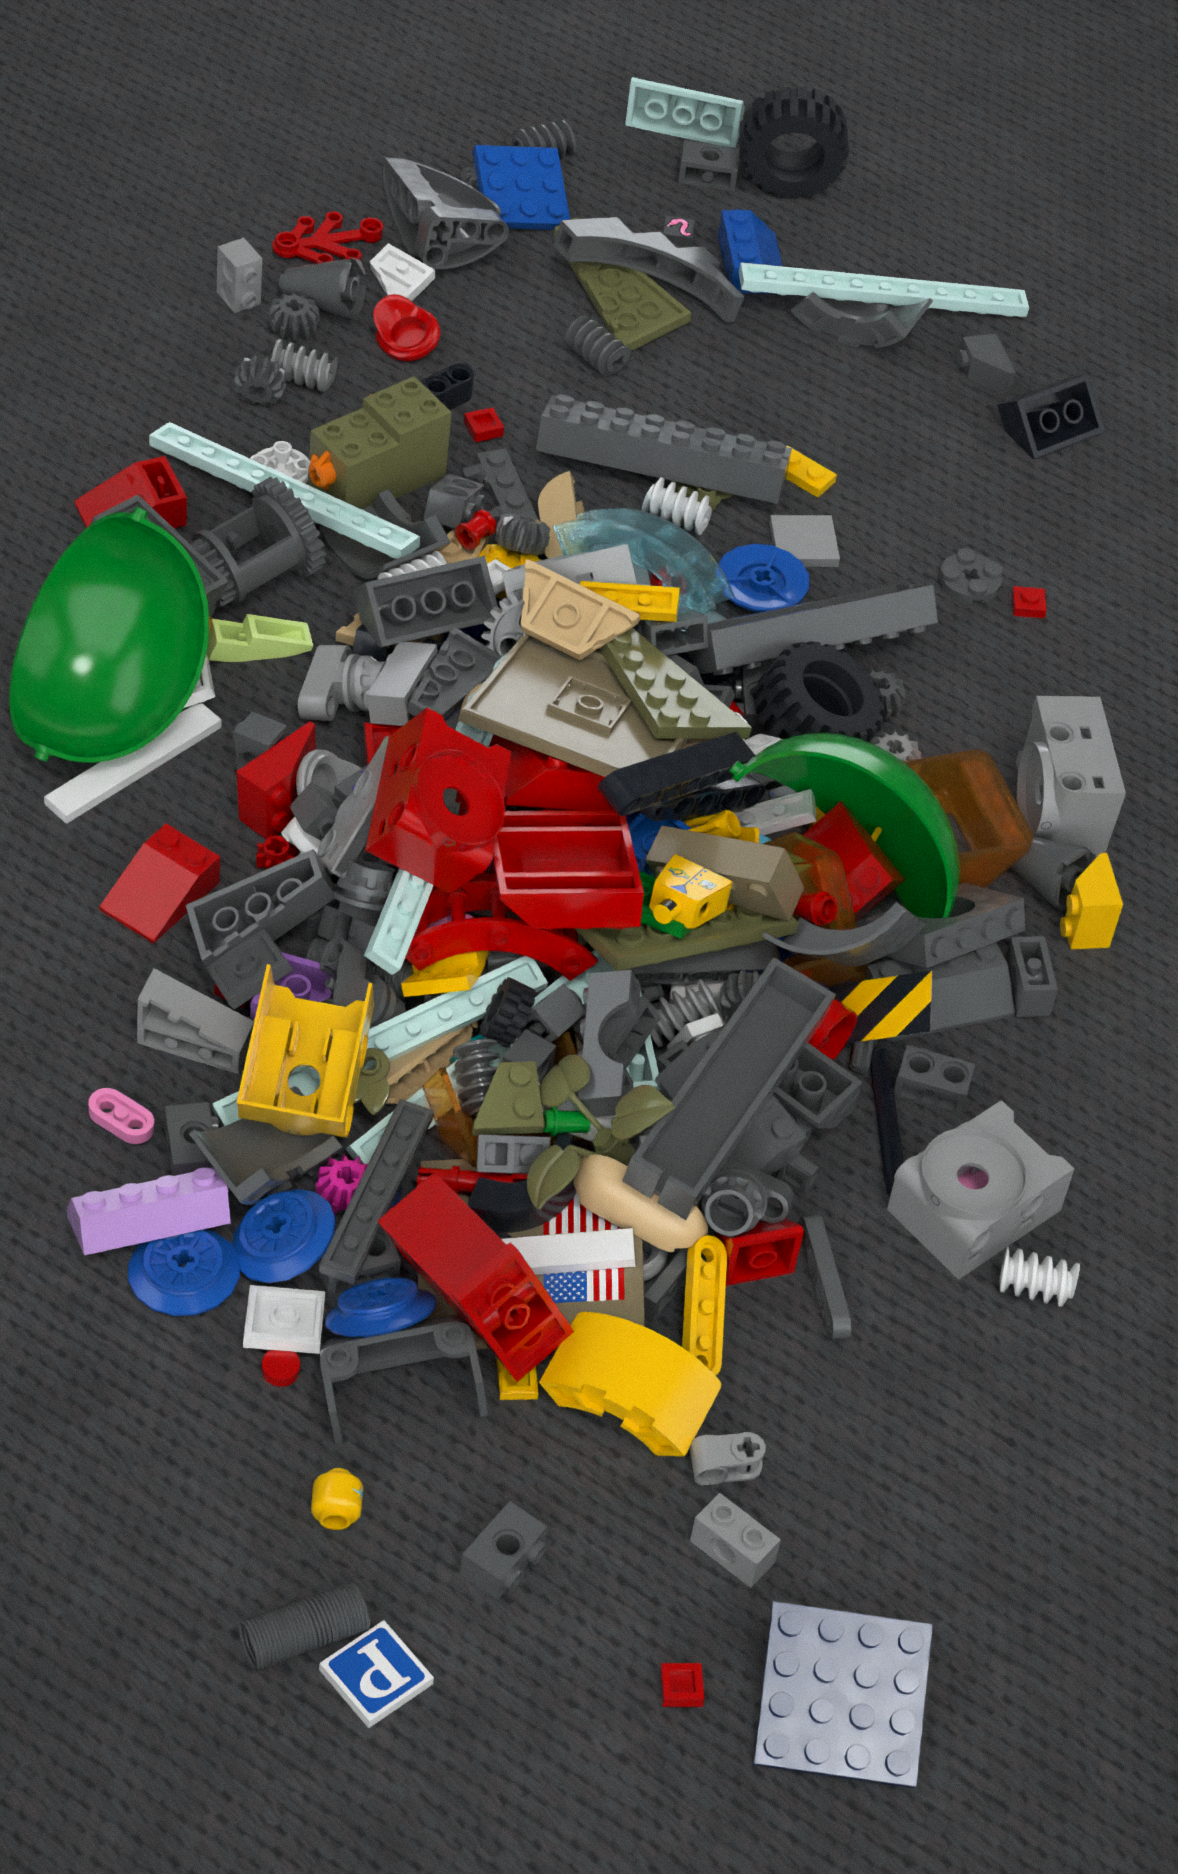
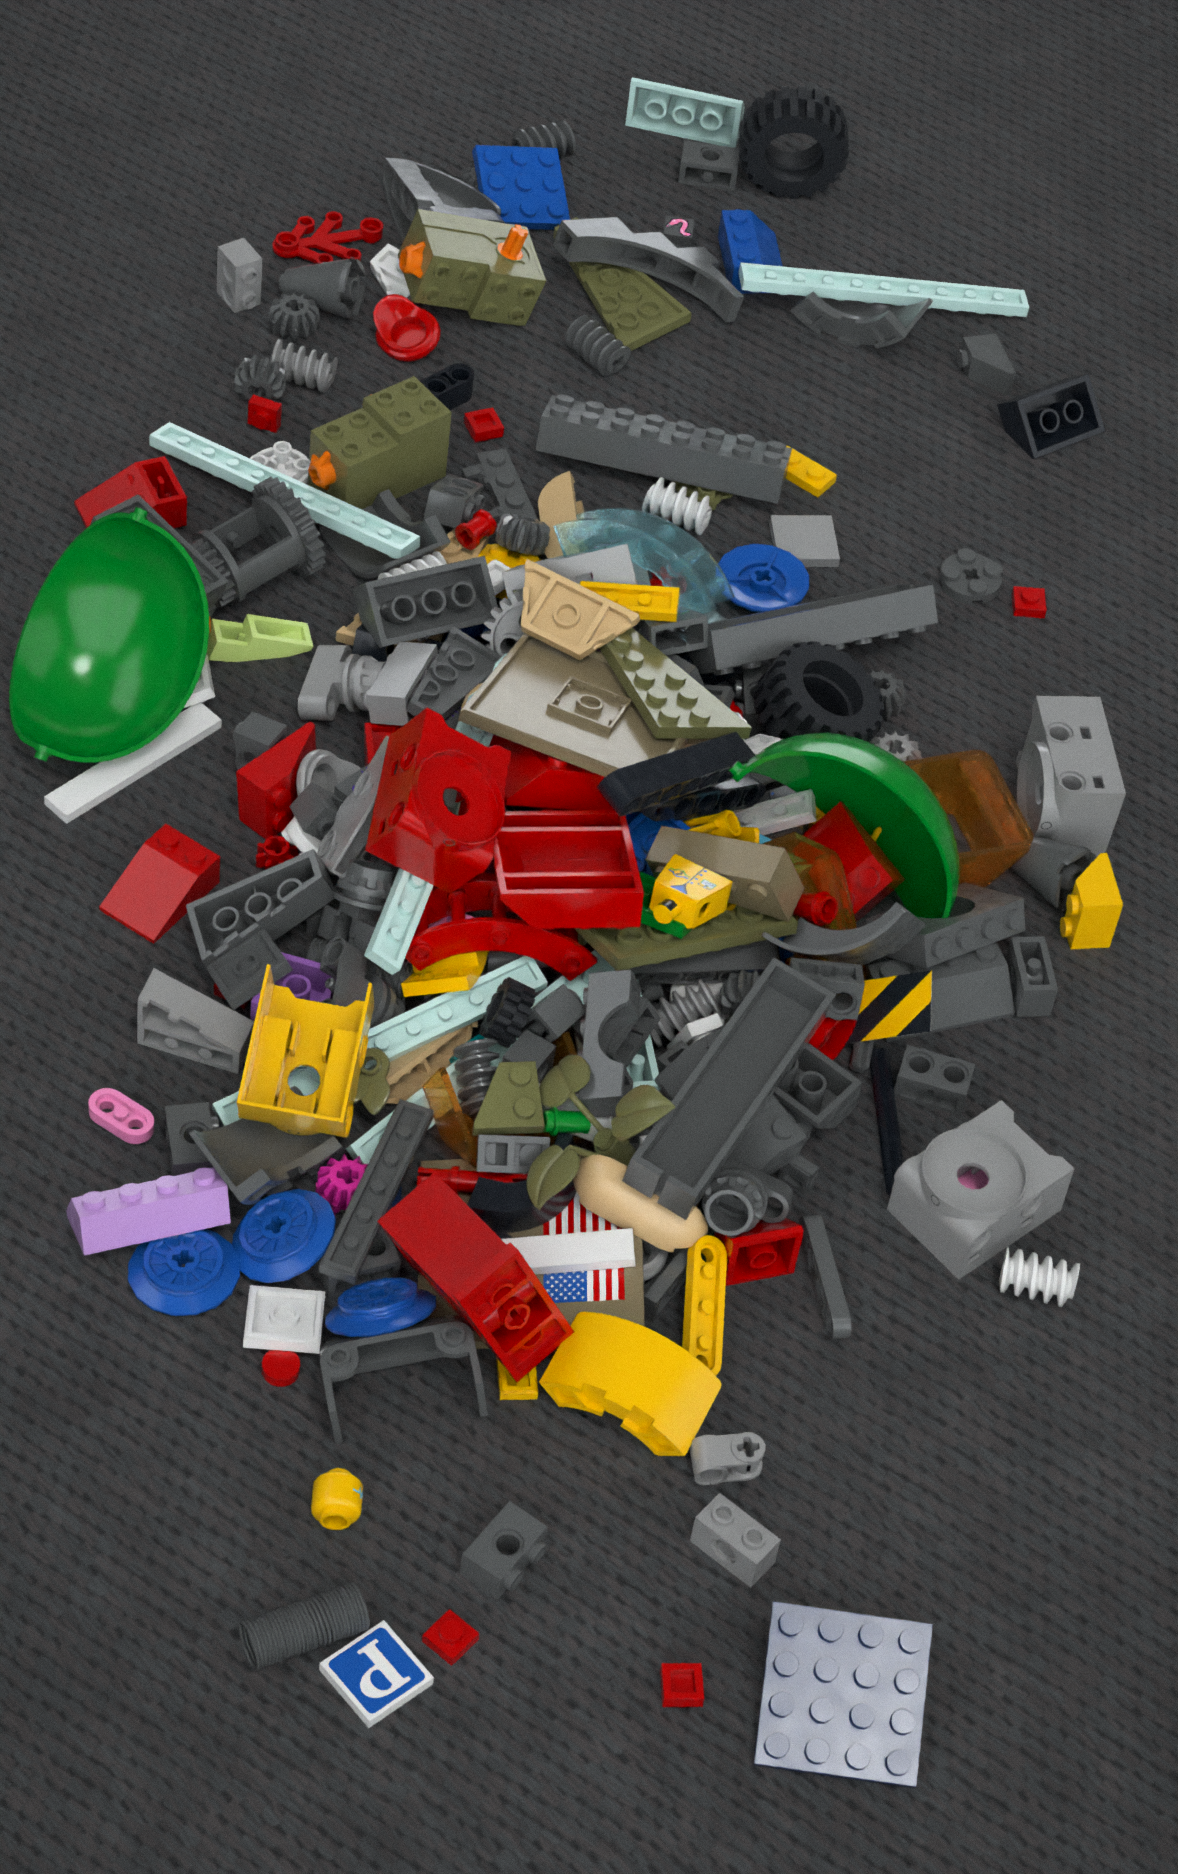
(264, 413): none -> red plate
(450, 1637): none -> red plate
(472, 266): none -> olive piece
(836, 978): none -> dark grey brick

